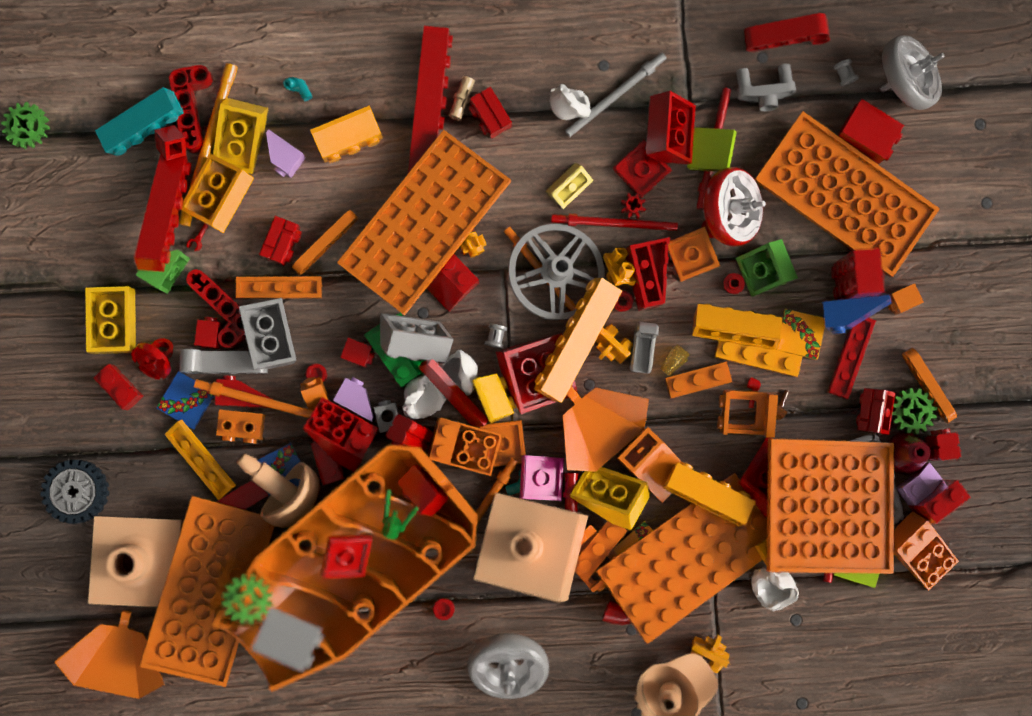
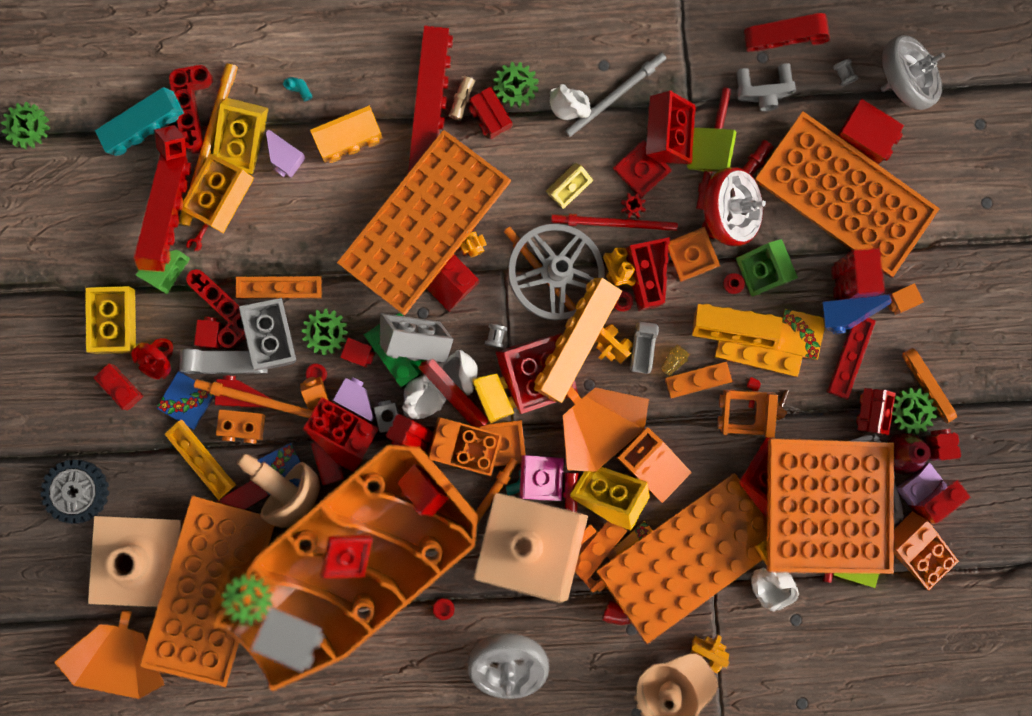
(280, 241): red brick -> none
(318, 339): none -> bright green gear
(329, 238): orange beam -> none
(392, 524): green plant -> none
(508, 87): none -> bright green gear
(709, 494): light orange brick -> none
(757, 159): none -> red pin

